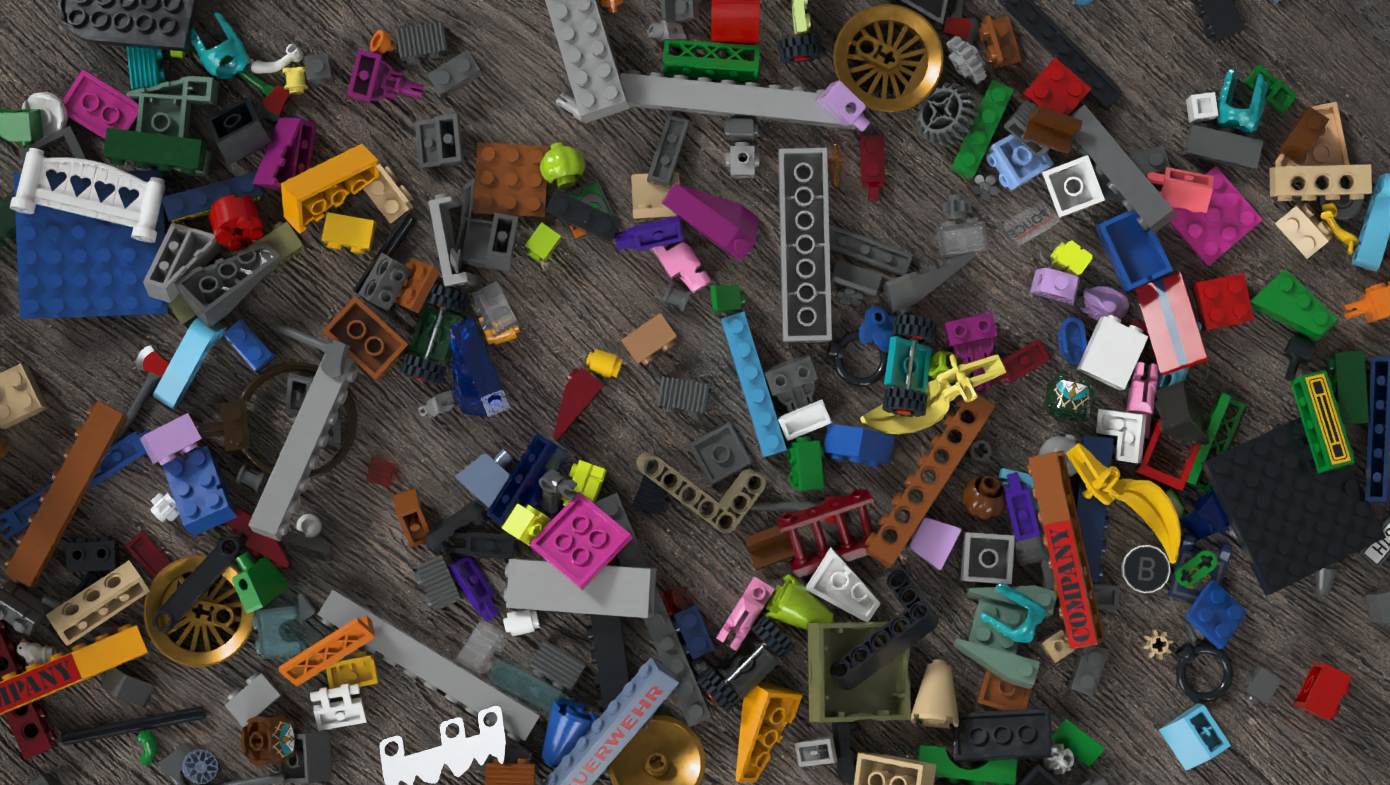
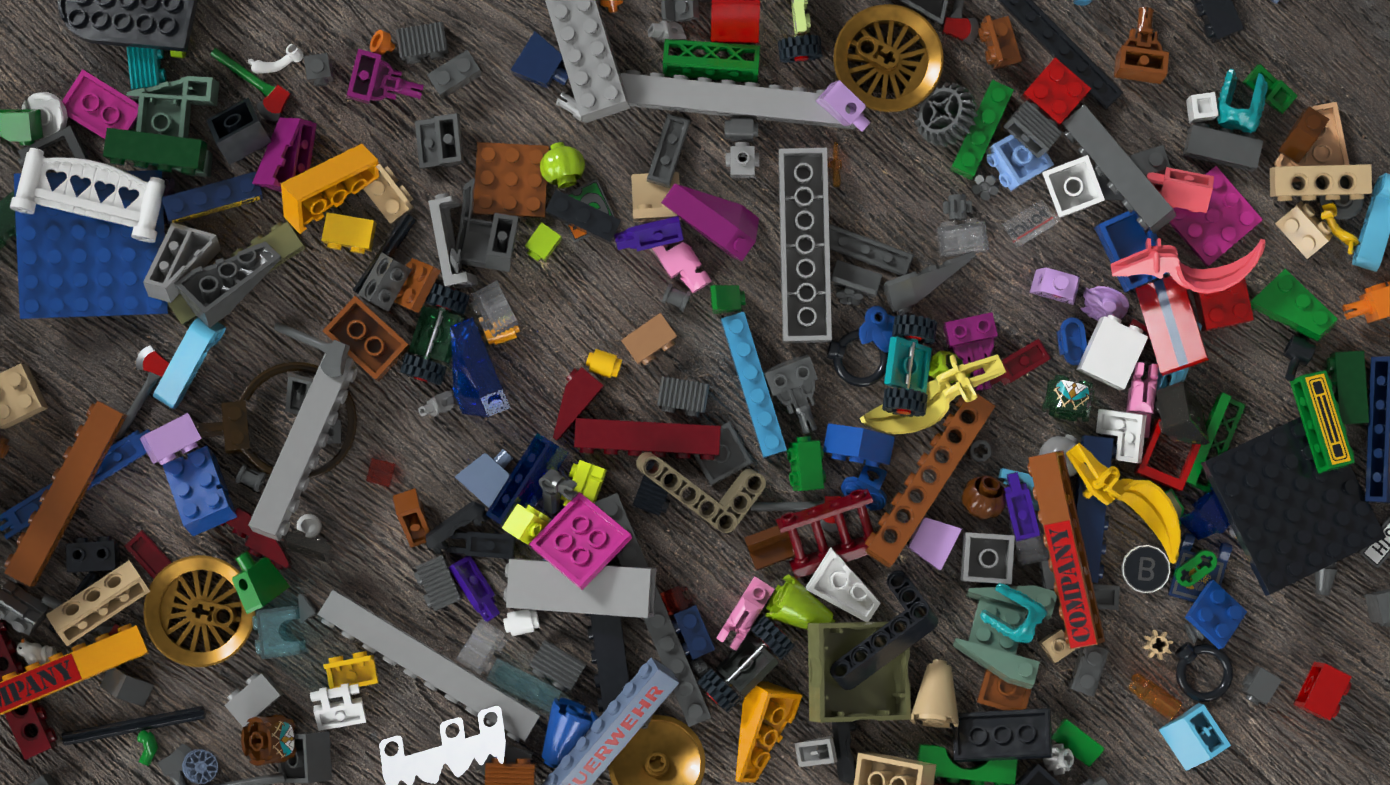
(164, 507): white gear -> none
(196, 584): black piece -> none
(230, 47): teal piece -> none
(235, 221): red brick -> none
(249, 345): blue brick -> none
(295, 80): light yellow brick -> none
(328, 651): orange fence -> none
(540, 63): none -> dark blue torso
(647, 437): none -> dark red brick
(804, 420): white tile -> none
(853, 483): none -> blue bracket
(872, 164): dark red hinge -> none
(966, 60): light grey gear -> none
(1051, 129): reddish brown panel -> none
(1070, 258): neon yellow brick -> none
(1142, 54): none -> dark orange brick
(1155, 696): none -> clear orange piece
(1164, 258): none -> coral piece

